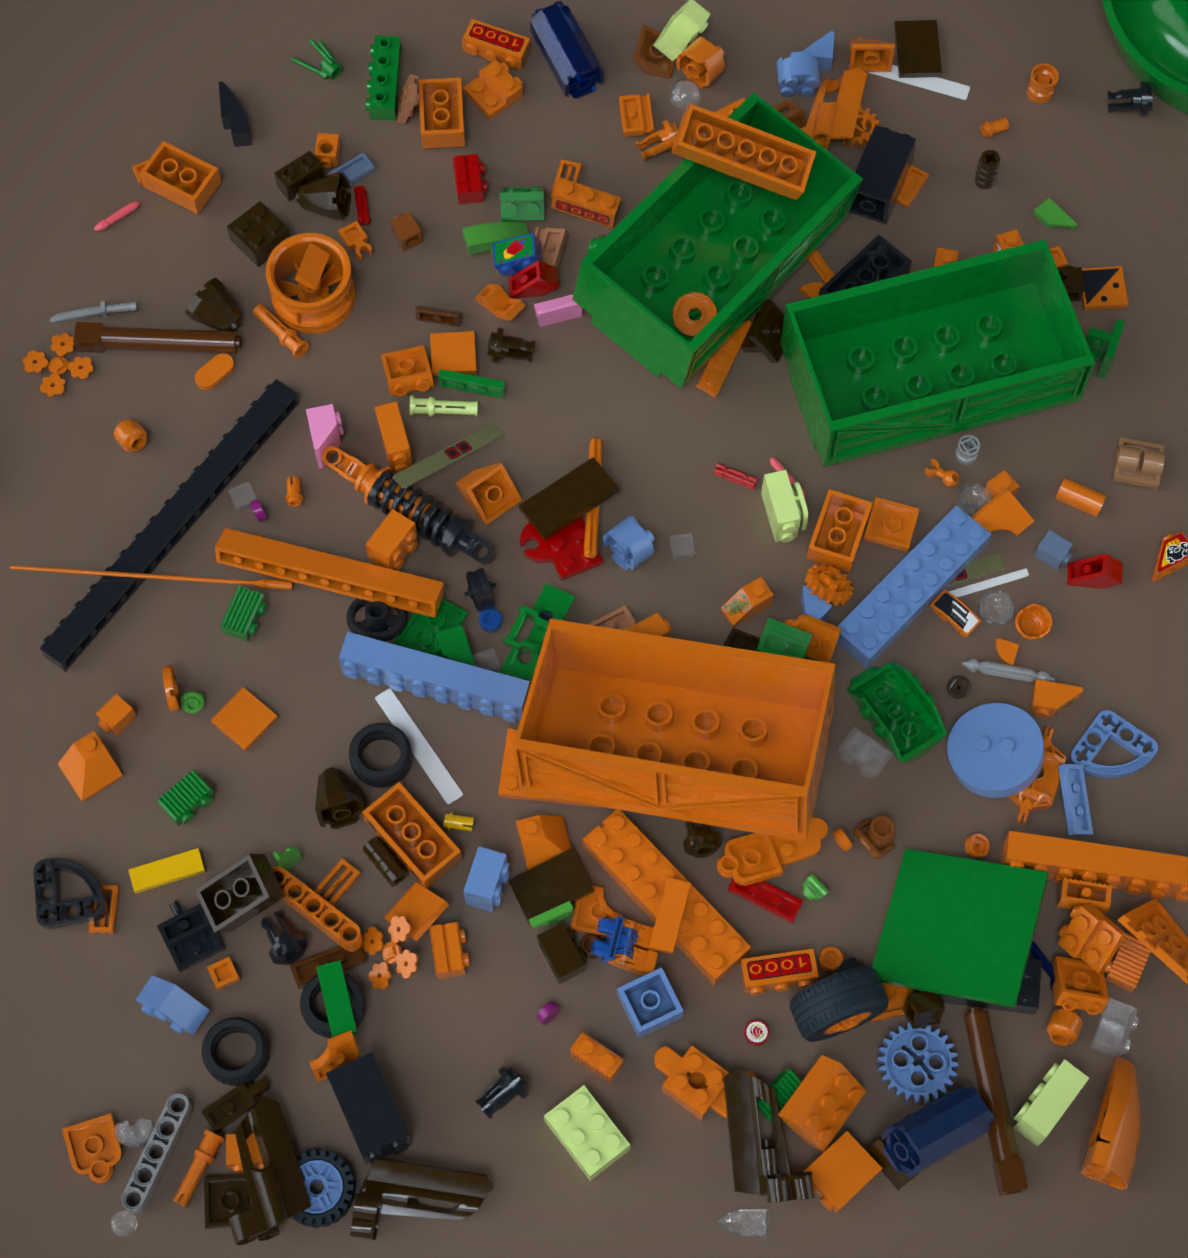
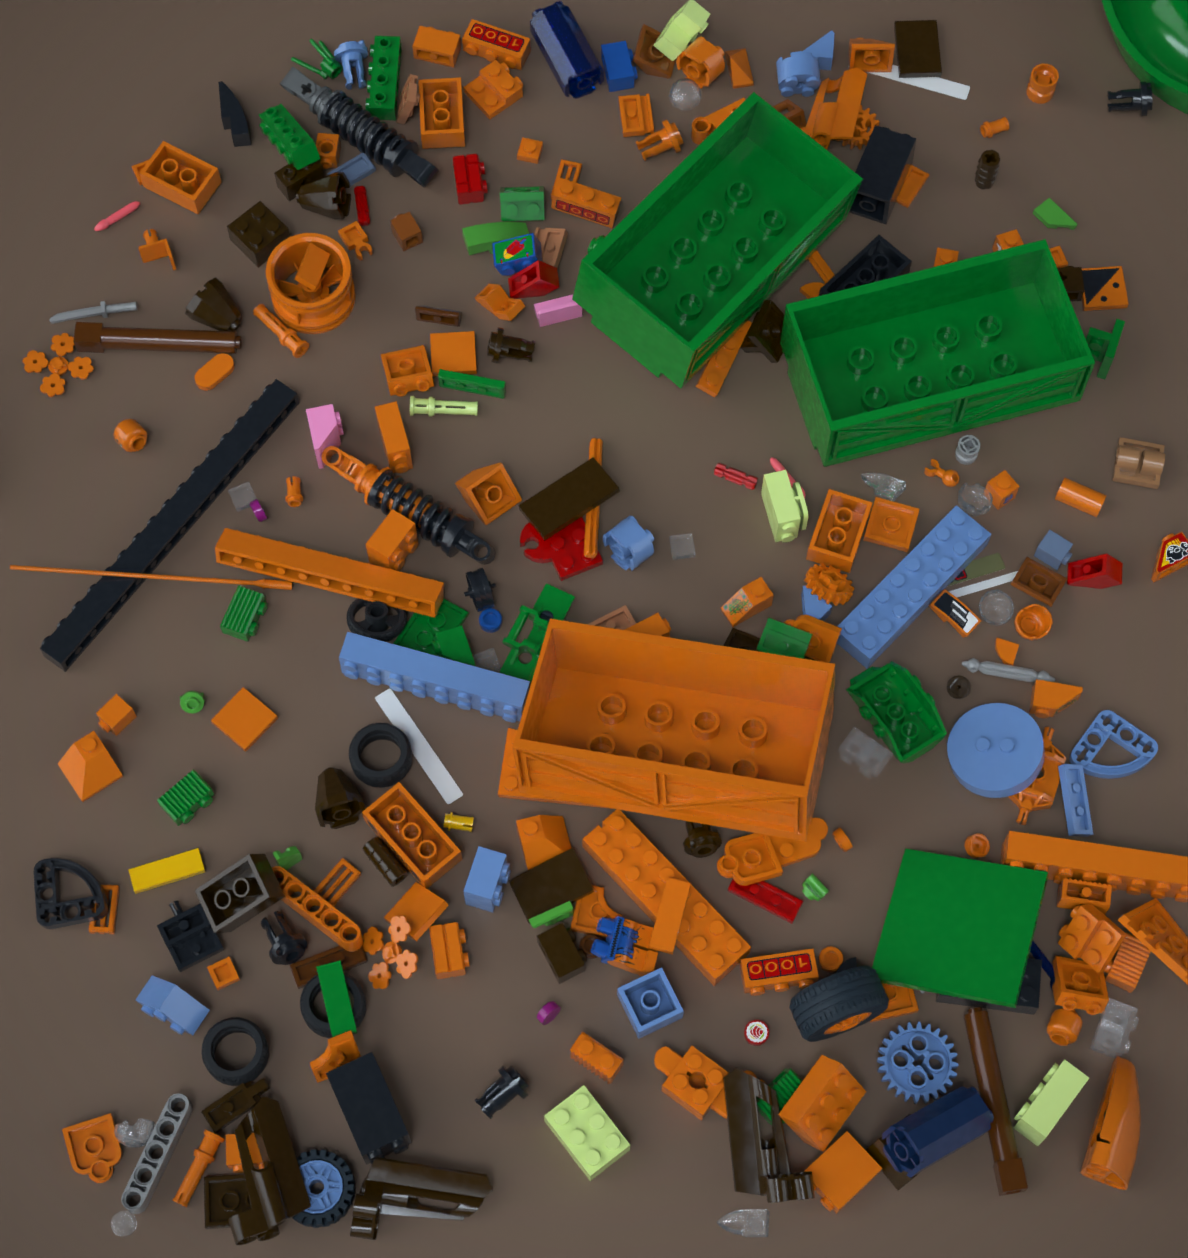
(155, 248): none -> orange bracket
(171, 690): orange tile -> none
(288, 137): none -> green brick
(352, 55): none -> medium blue piece
(360, 129): none -> black piece
(436, 46): none -> orange brick
(447, 455): olive sticker -> none
(530, 150): none -> orange plate
(617, 66): none -> blue brick
(687, 303): orange tile -> none
(739, 68): none -> orange slope
(743, 152): orange brick -> none
(878, 836): dark orange piece -> none
(884, 485): none -> clear plate
(923, 1009): dark brown brick -> none
(1003, 513): orange tile -> none
(1038, 581): none -> dark orange slope

